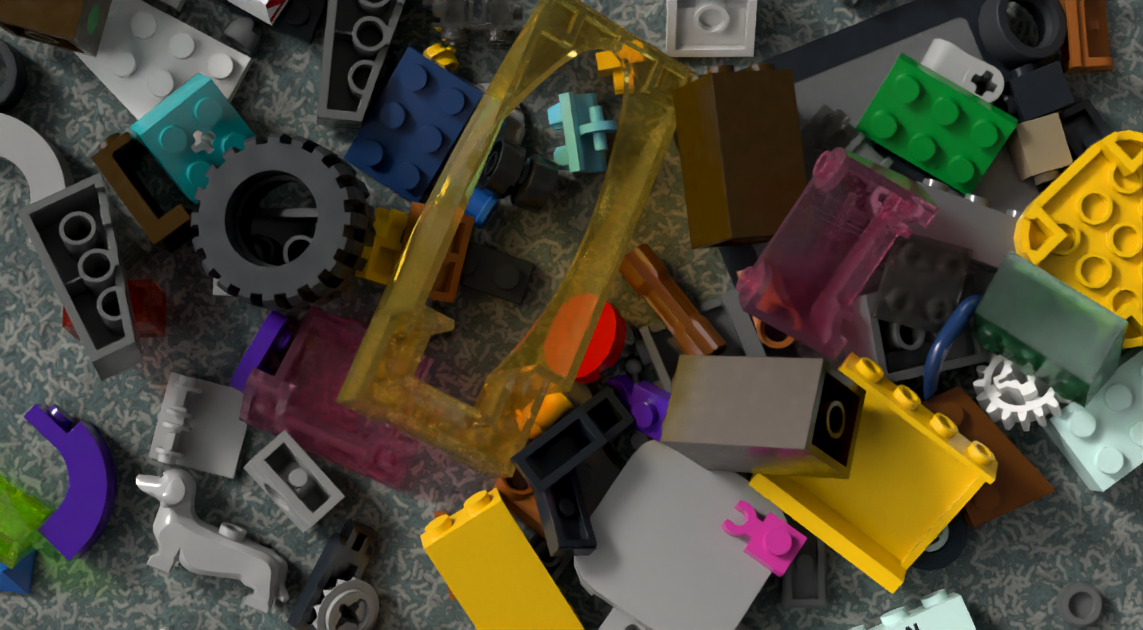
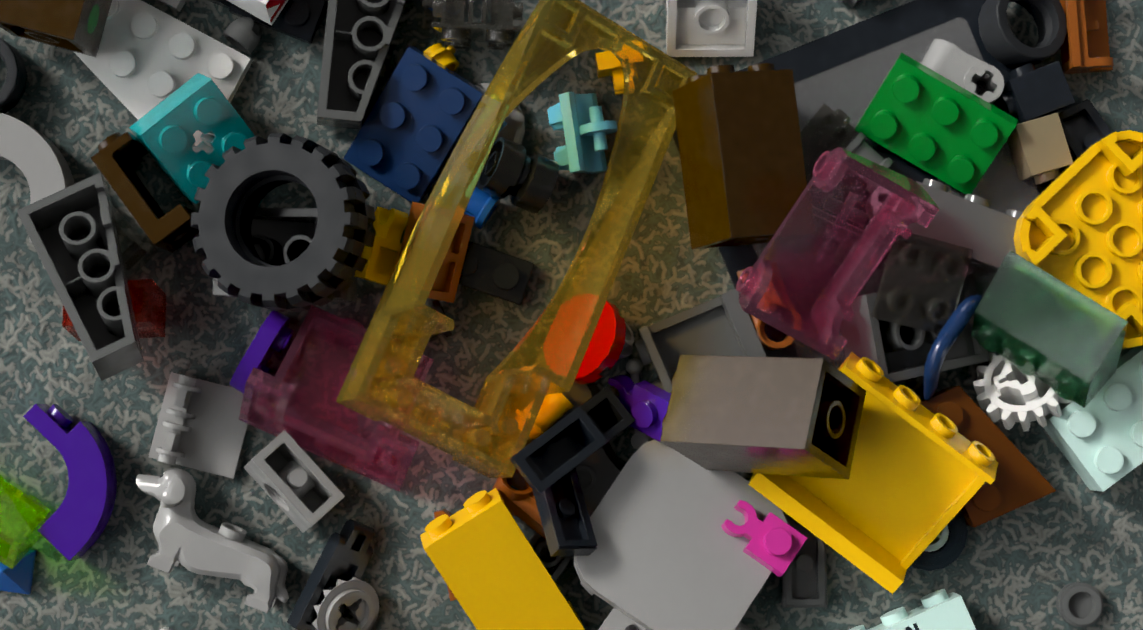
(653, 283): reddish brown axle -> none

